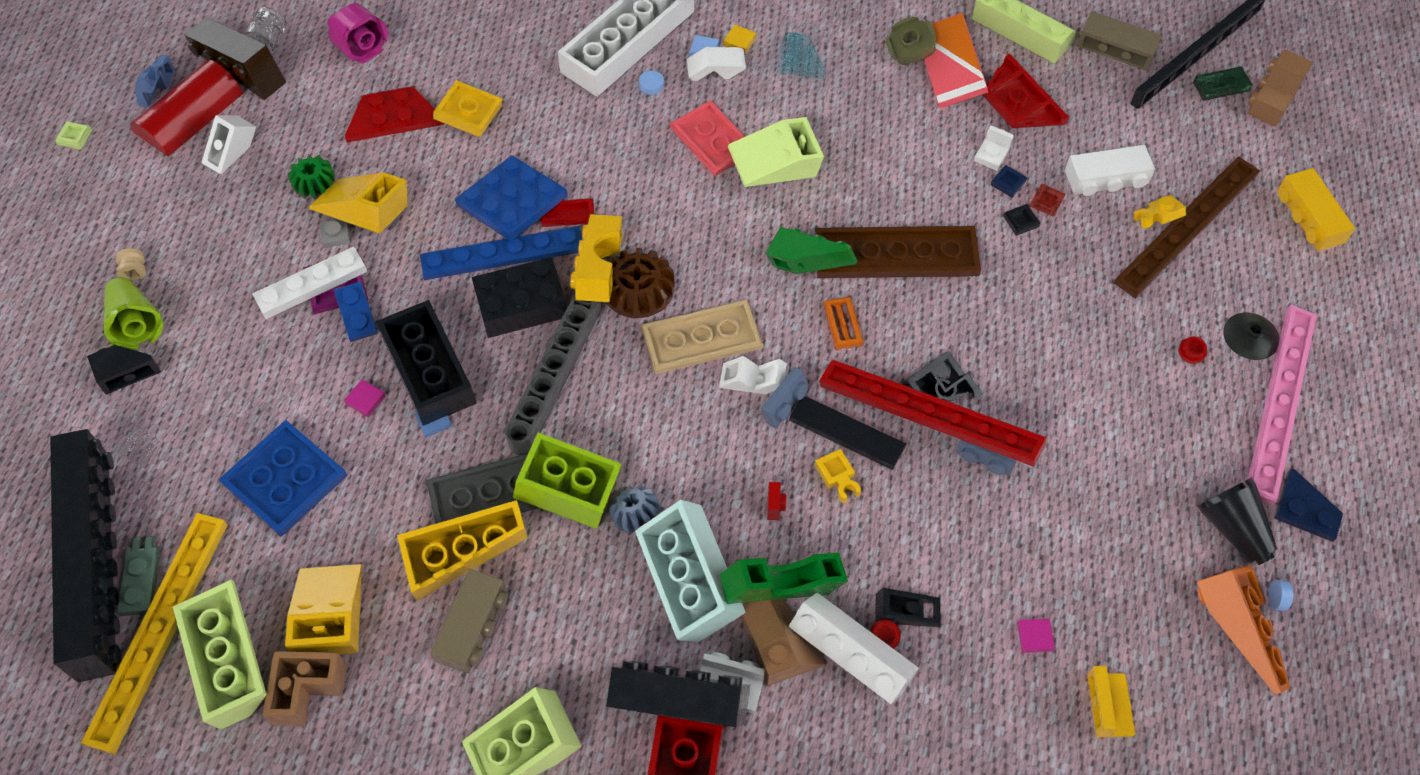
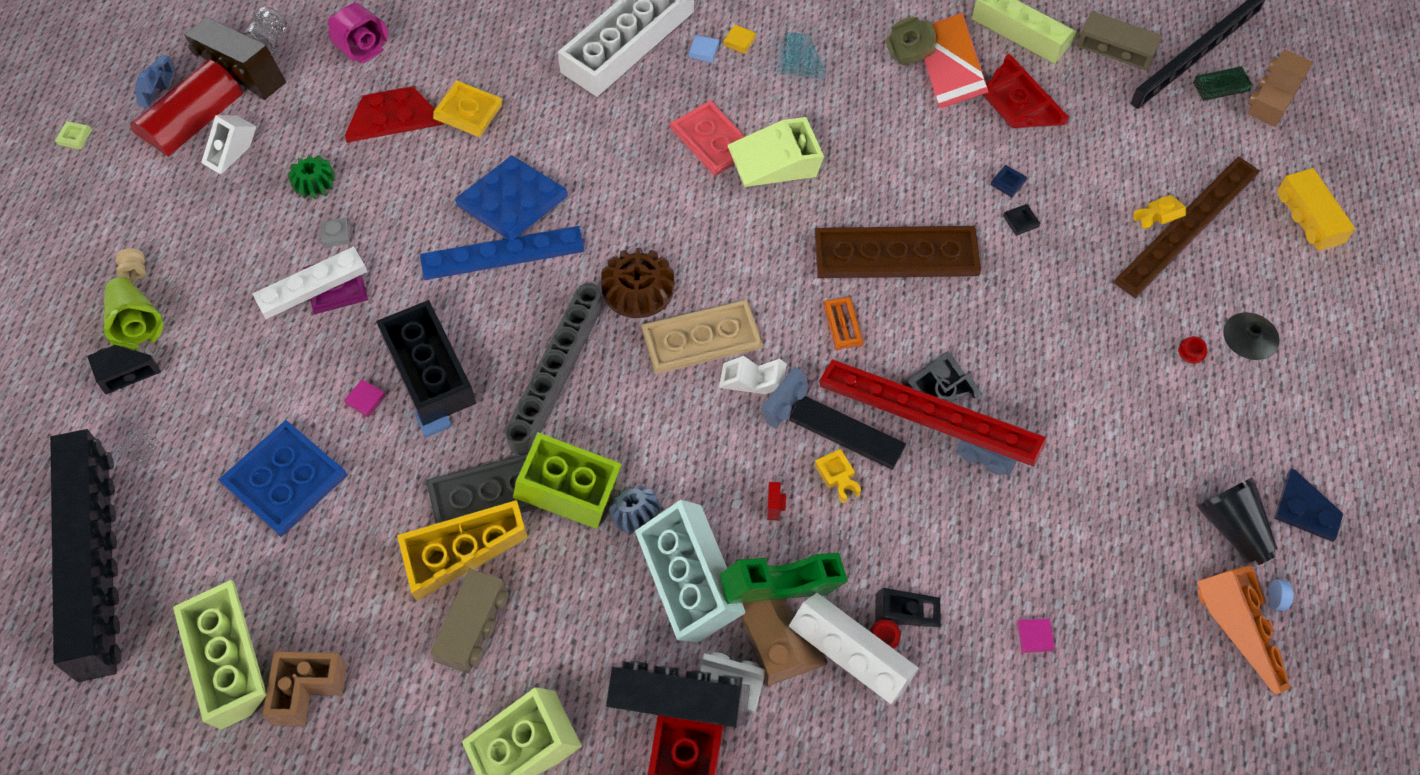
(139, 577): sand green hinge -> none
(153, 635): yellow plate -> none
(325, 610): yellow slope -> none
(355, 311): blue plate -> none
(364, 200): yellow slope -> none
(519, 297): black brick -> none
(569, 213): red tile -> none
(592, 274): yellow arch -> none
(651, 82): light blue tile -> none
(722, 60): white slope -> none
(805, 253): green slope -> none
(994, 148): white bracket -> none
(1047, 200): clear red tile -> none
(1109, 170): white brick -> none
(1110, 703): yellow panel -> none
(1281, 403): bright pink tile -> none

